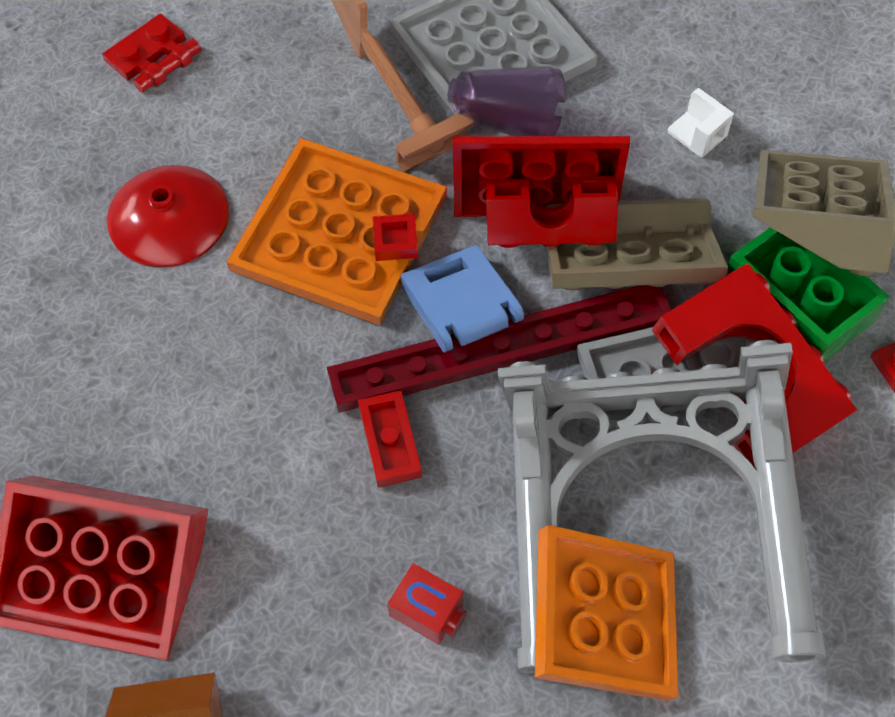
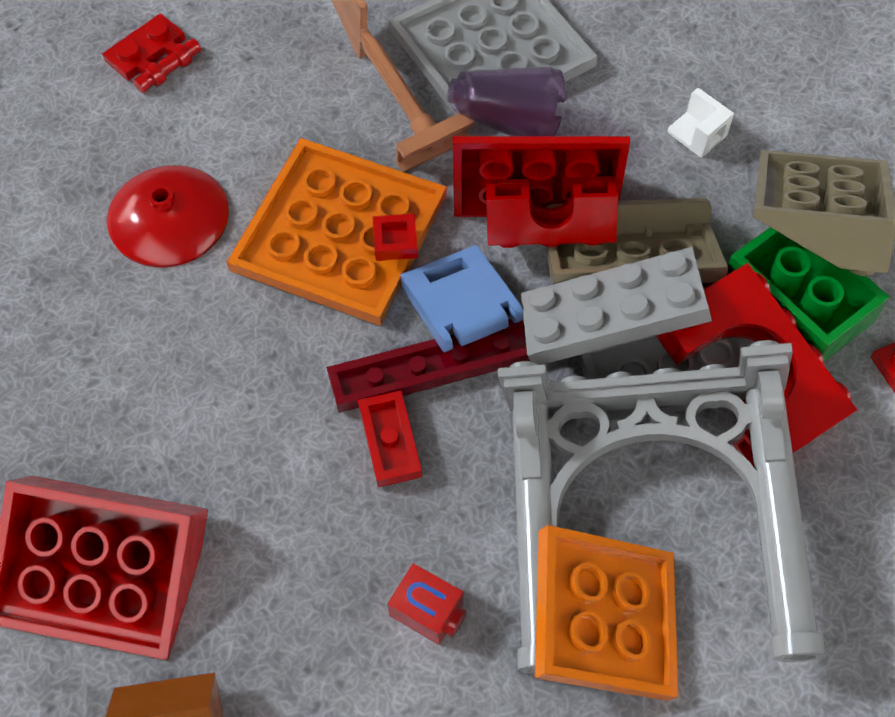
(614, 307): none -> light grey plate

